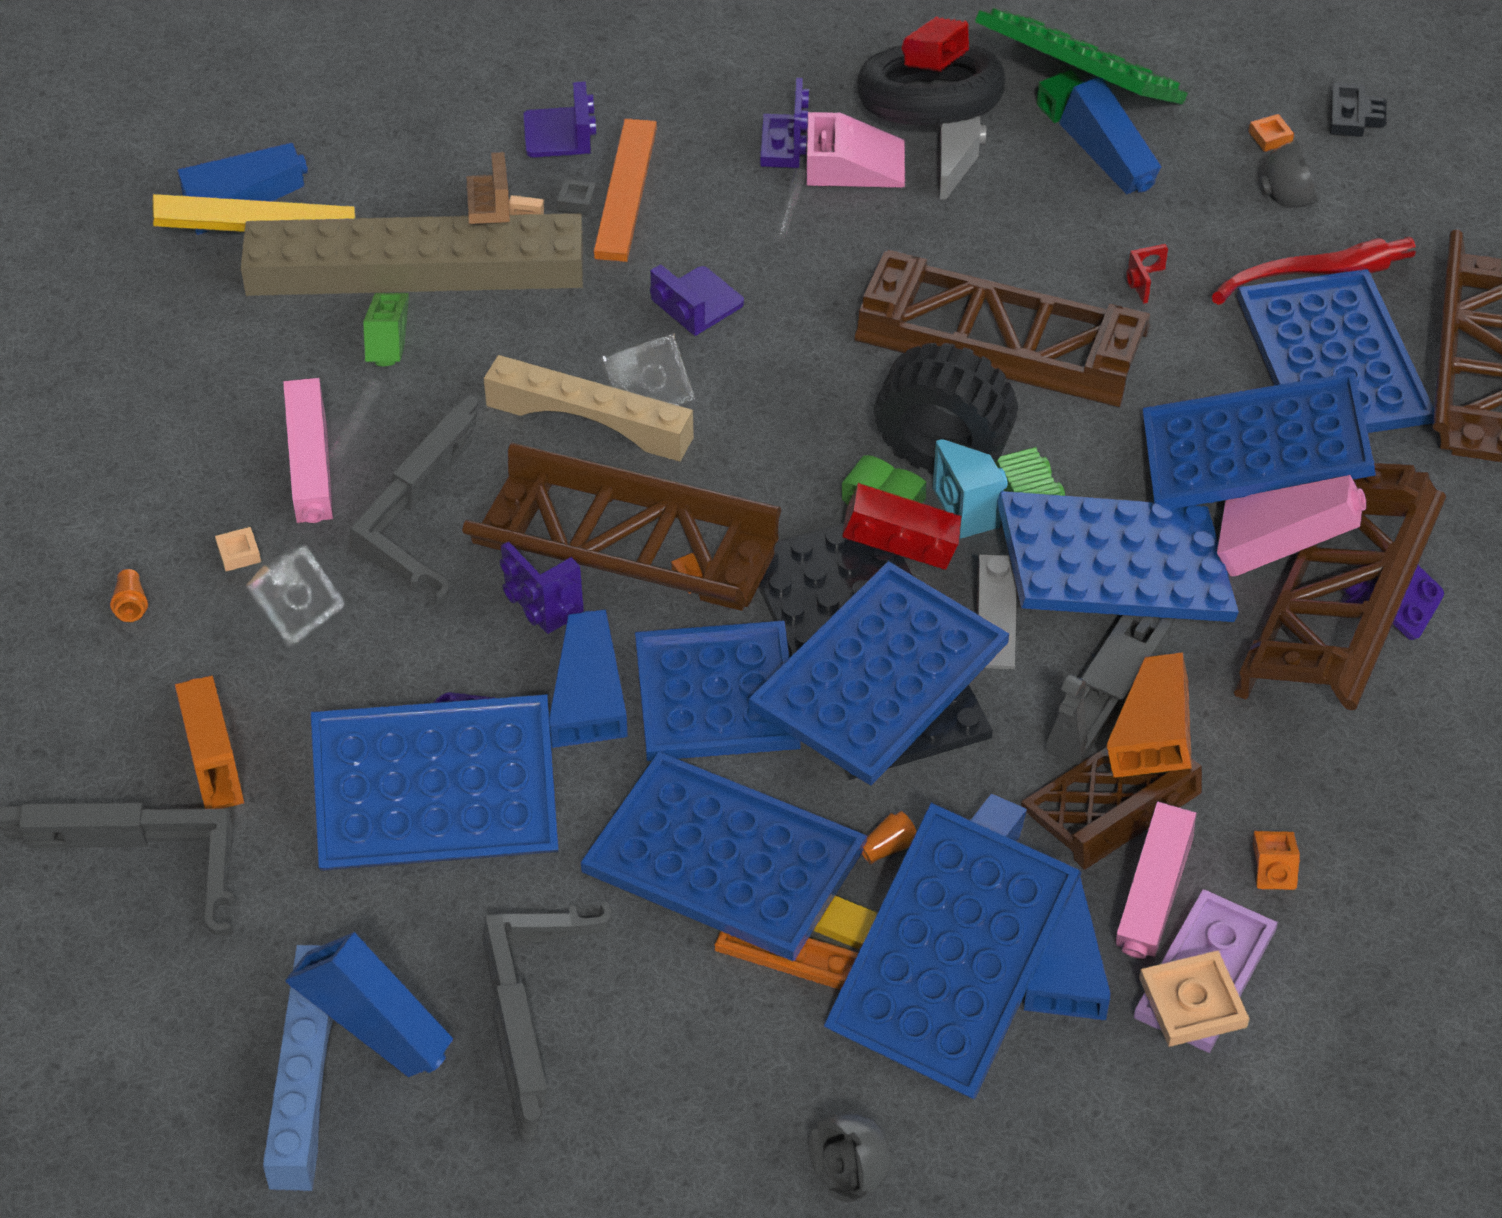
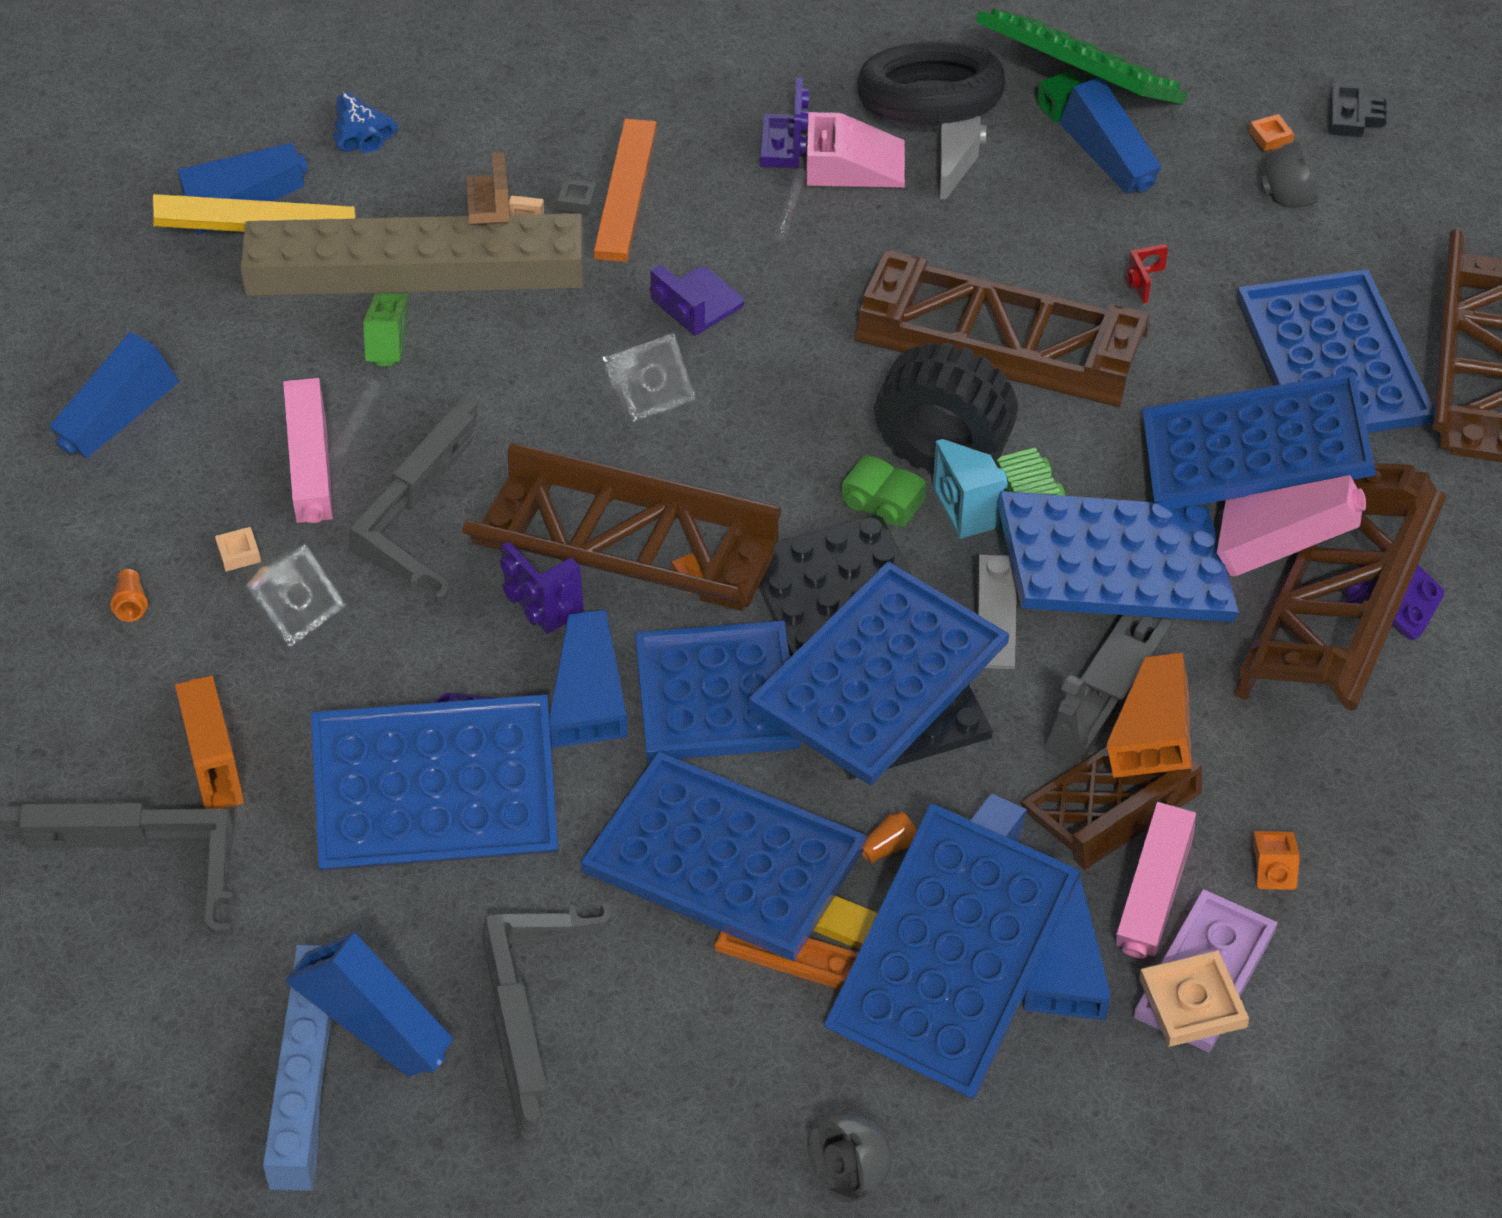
(113, 396): none -> blue slope
(361, 125): none -> blue rock
(561, 129): dark purple bracket -> none
(649, 423): tan arch -> none
(902, 526): red brick -> none
(936, 44): red brick -> none
(1371, 255): red animal -> none

